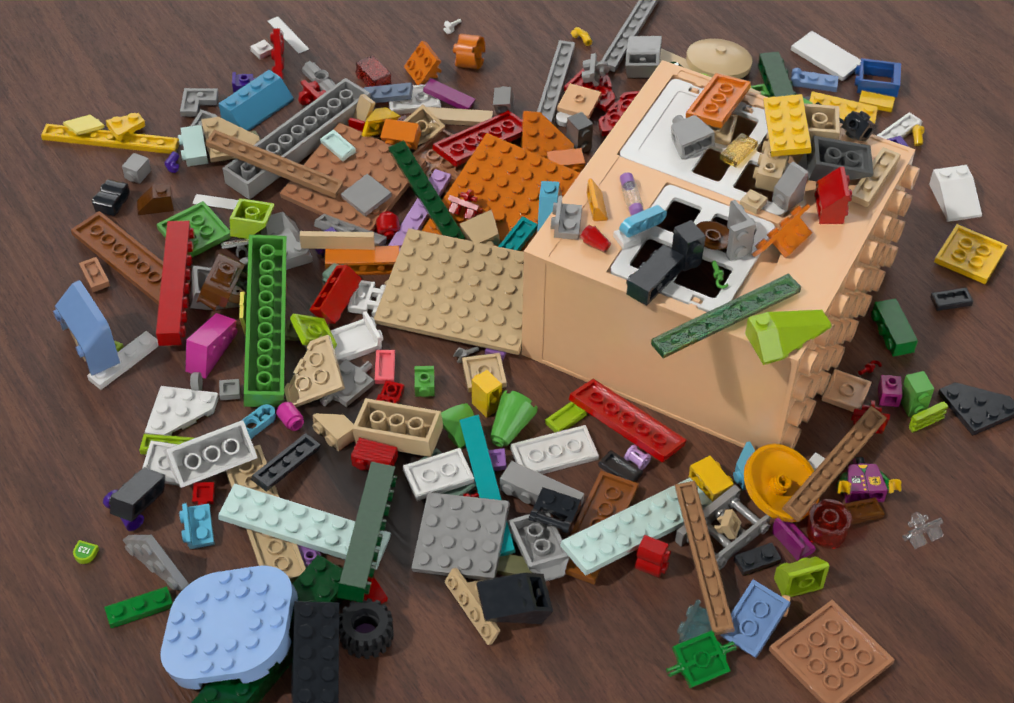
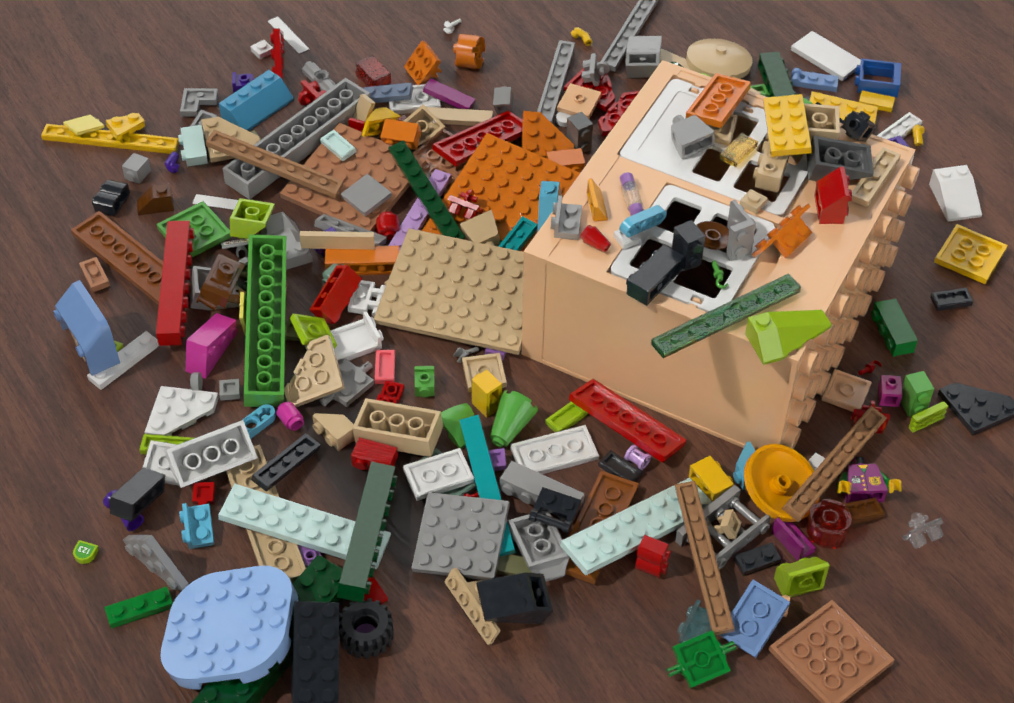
(790, 187): light grey slope -> none

